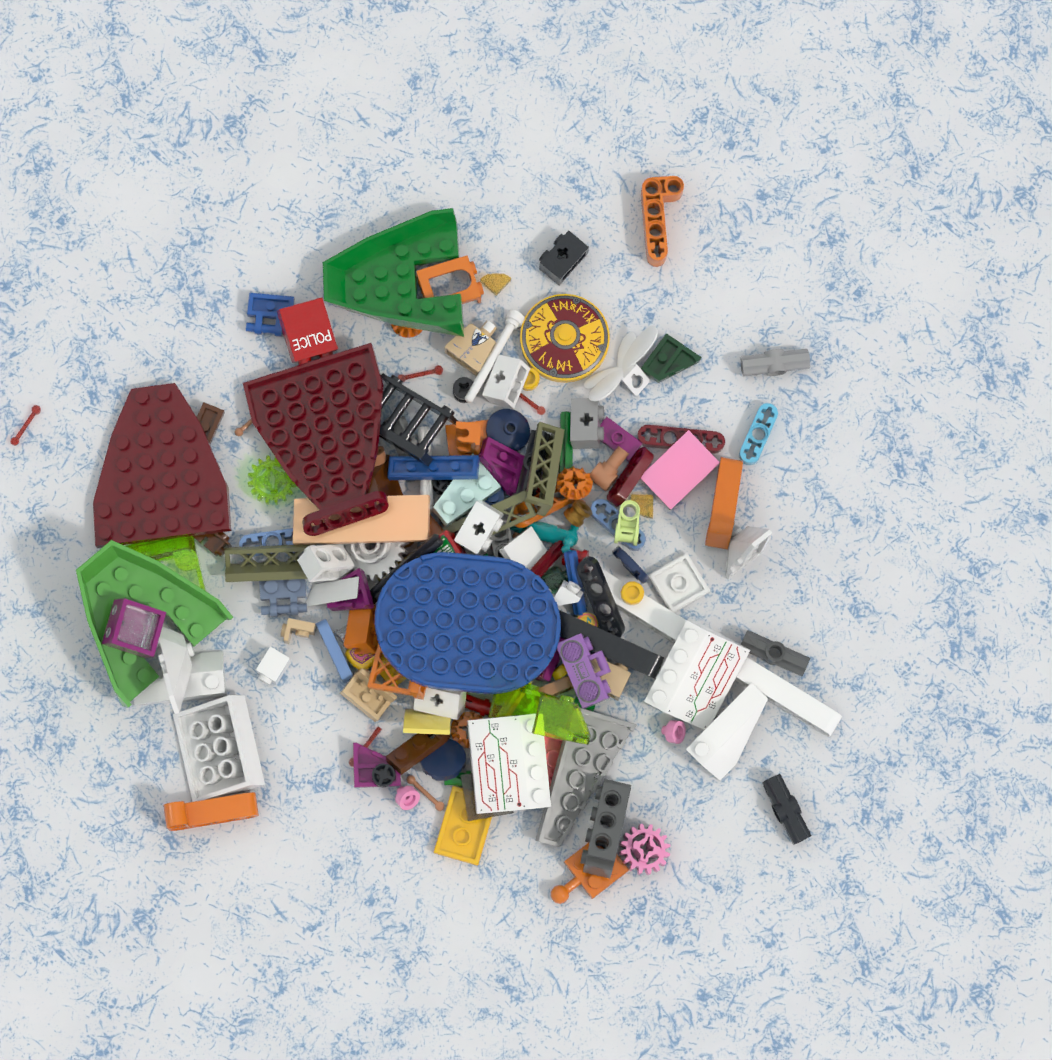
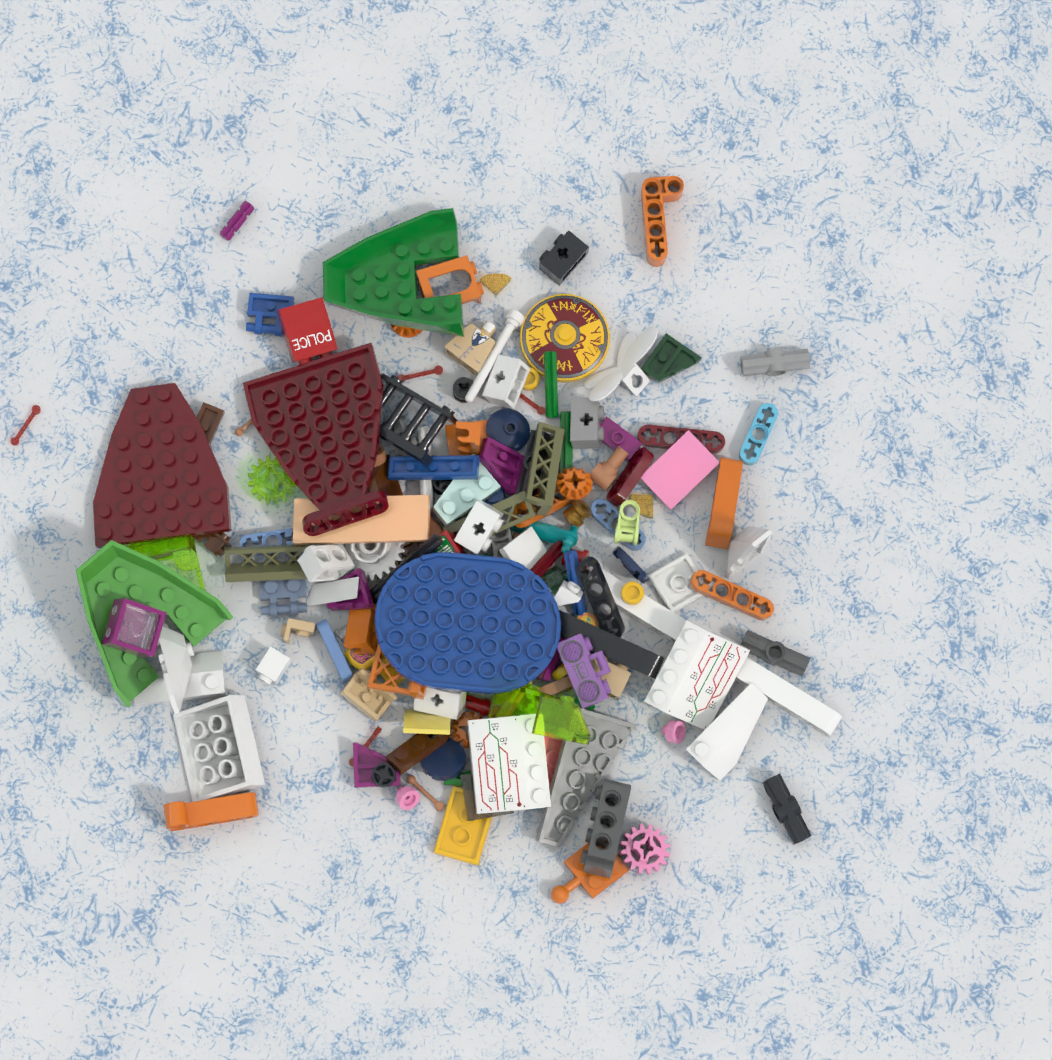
(236, 220): none -> magenta axle
(551, 387): none -> green axle
(732, 592): none -> orange beam

